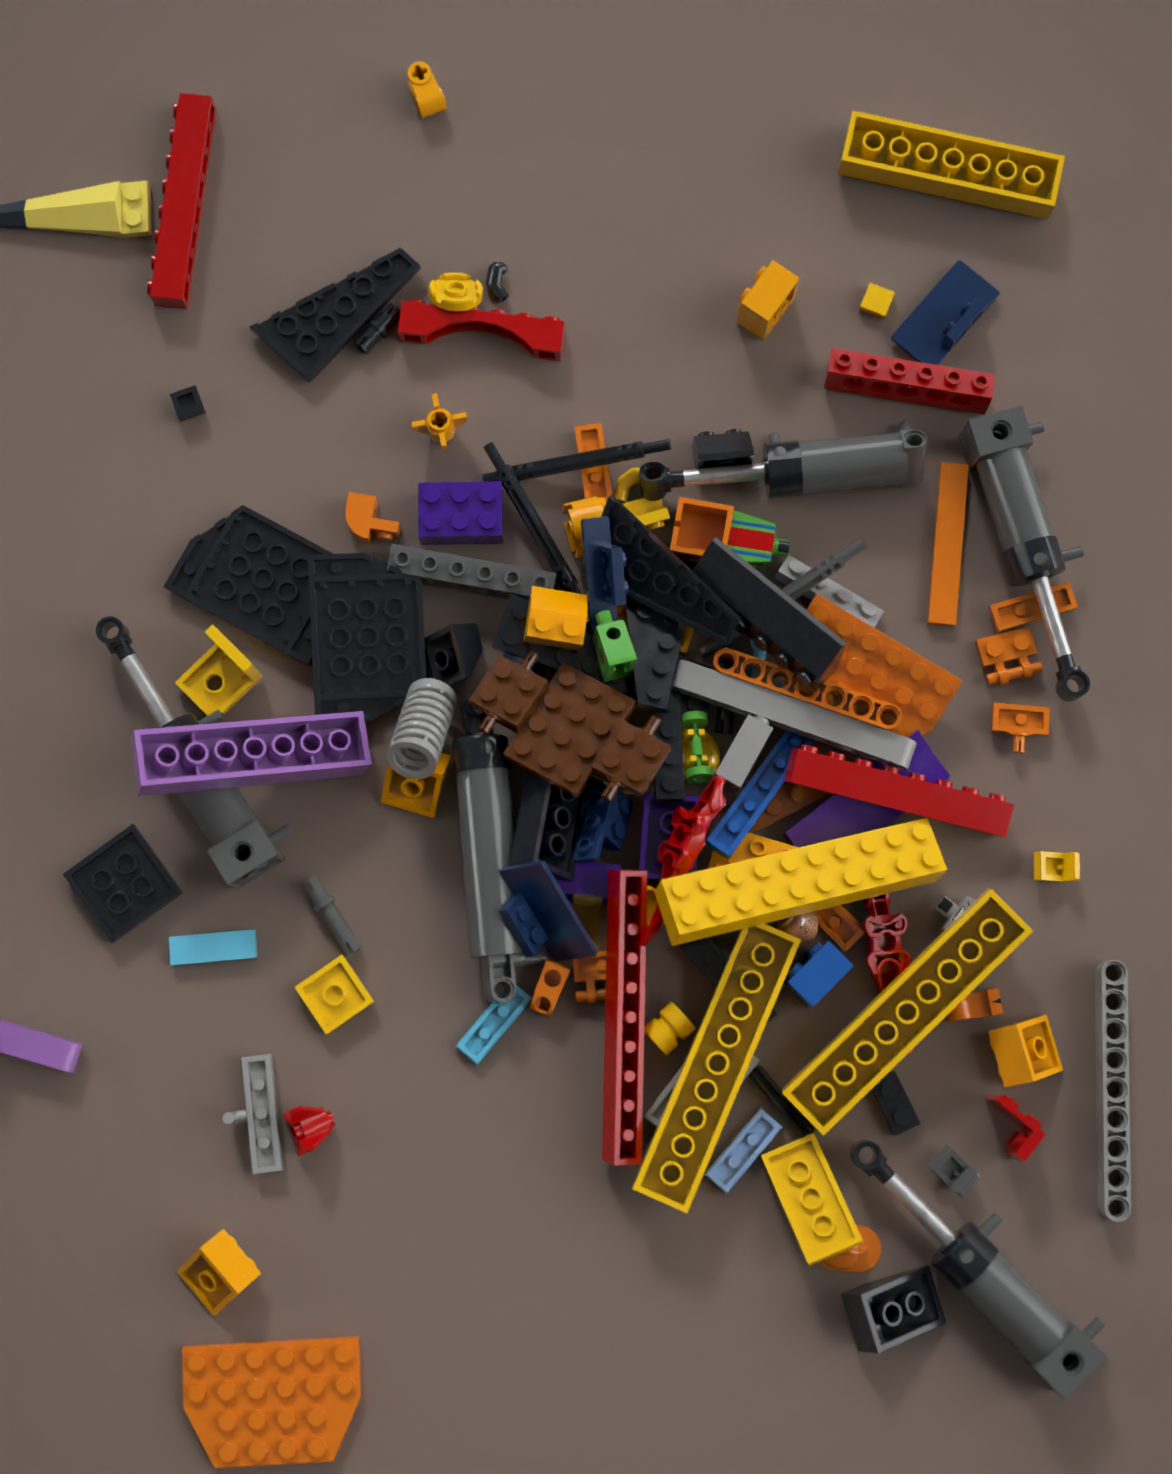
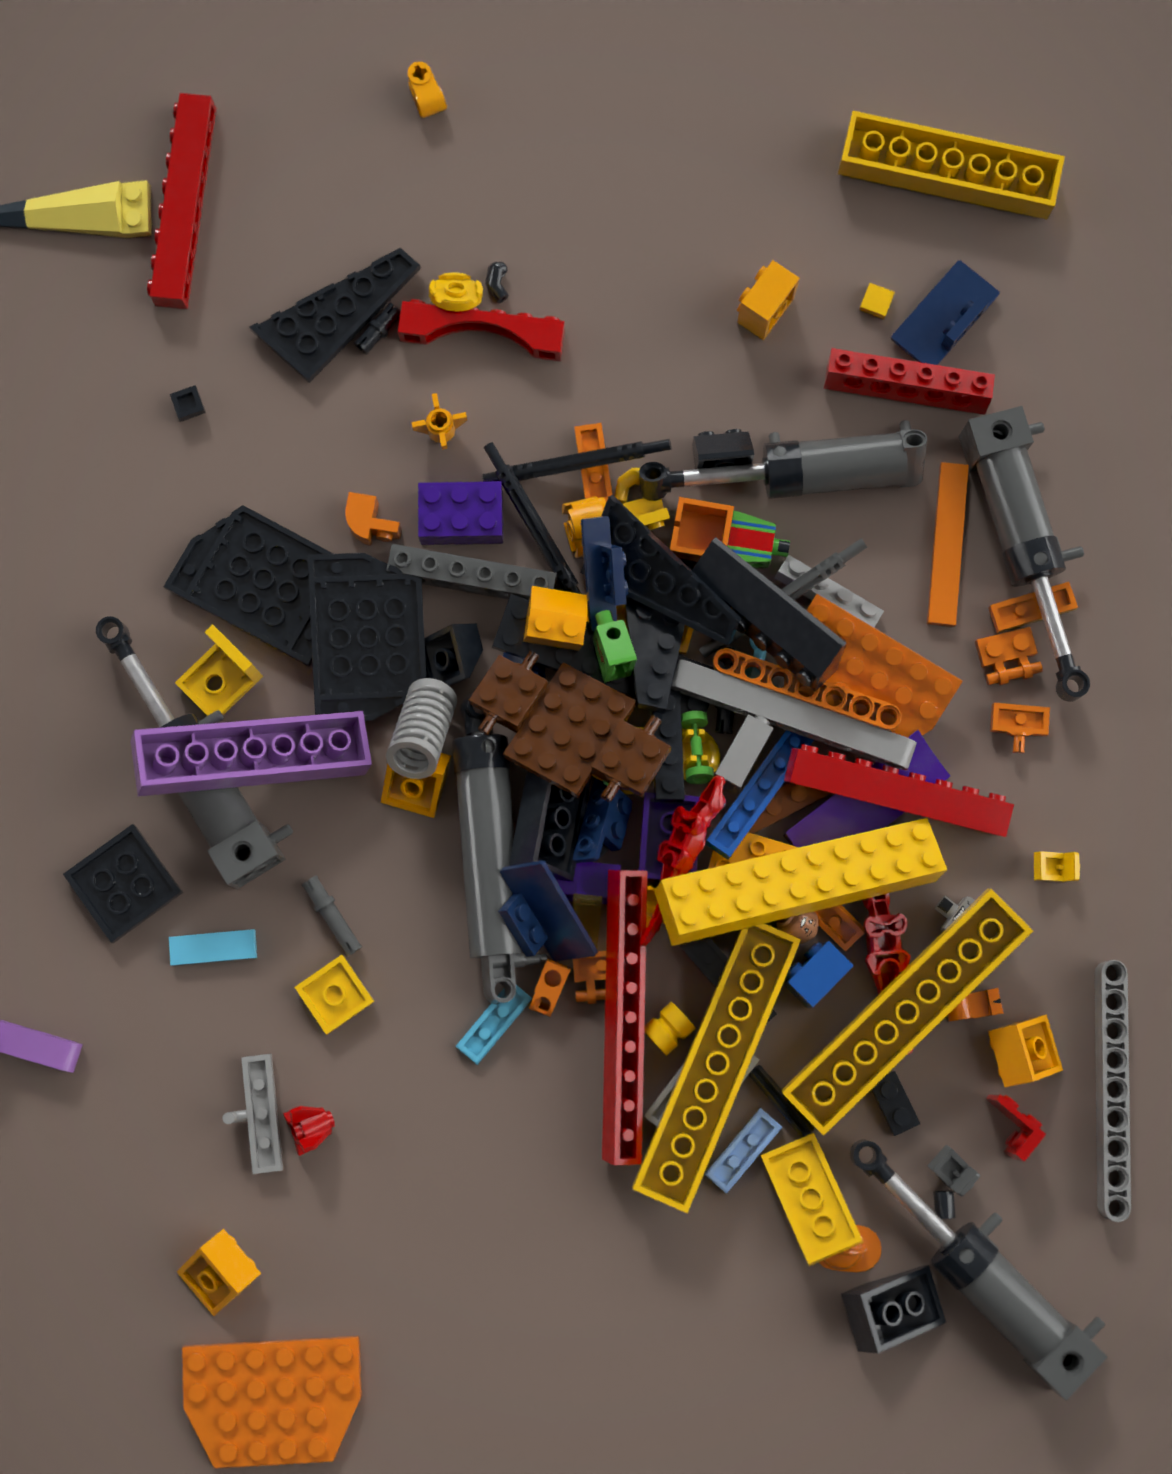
(944, 1204): none -> black hinge

